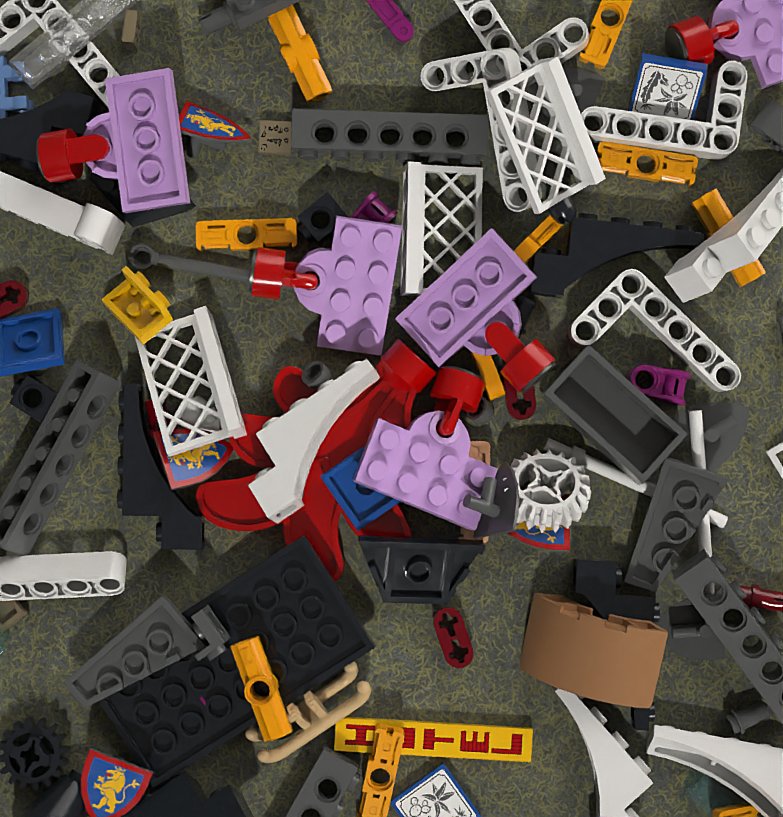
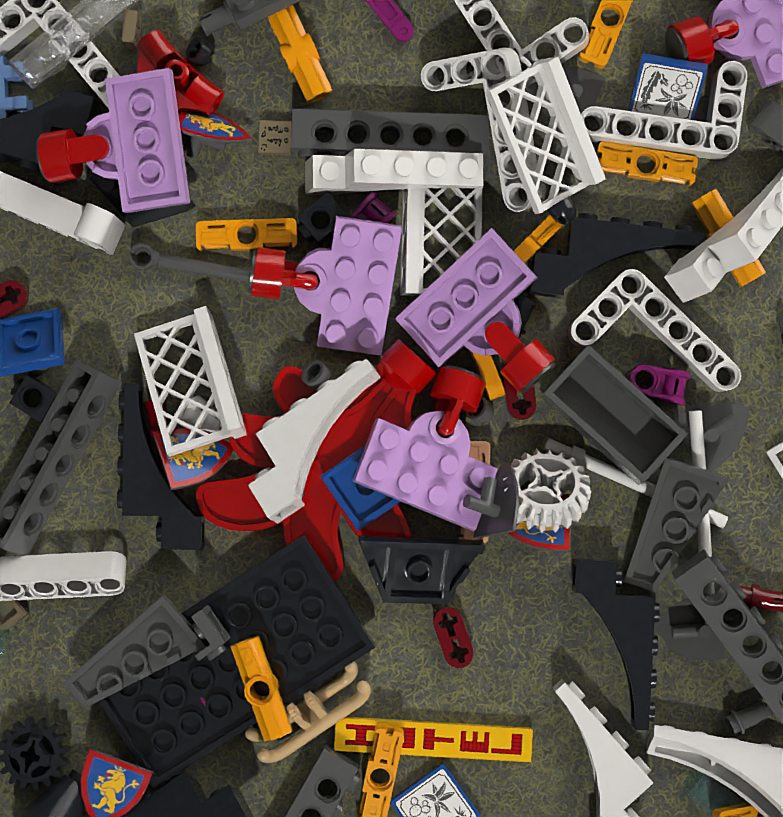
(138, 307): yellow bracket -> none
(192, 89): none -> red pin
(199, 51): none -> black hinge
(390, 170): none -> white arch
(591, 655): medium nougat panel -> none

